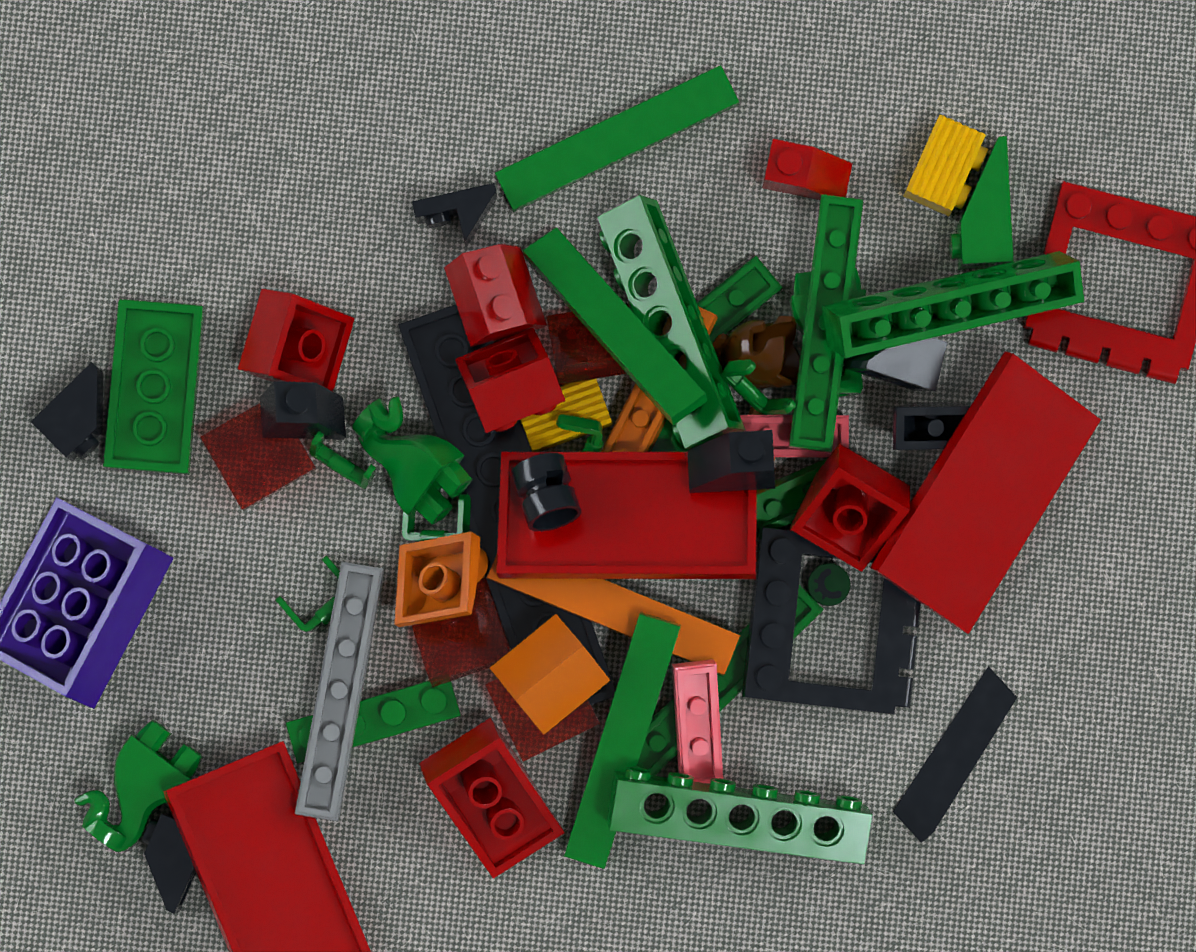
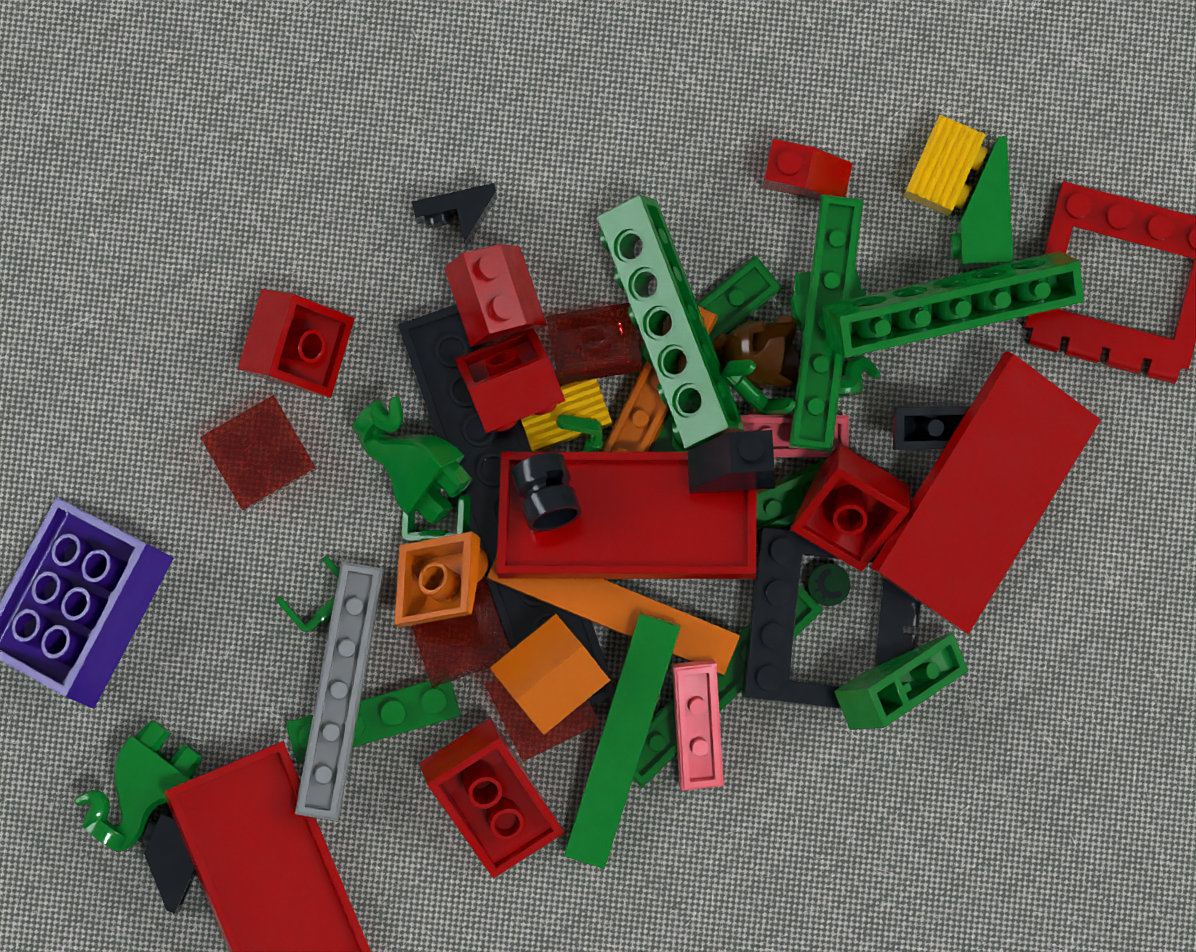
(75, 415): black slope -> none
(154, 387): green plate -> none
(301, 411): black slope -> none
(340, 464): green piece -> none
(615, 326): green tile -> none
(617, 138): green tile -> none
(844, 842): green brick -> none
(900, 684): none -> green slope
(908, 365): slope -> none
(955, 756): black sticker -> none

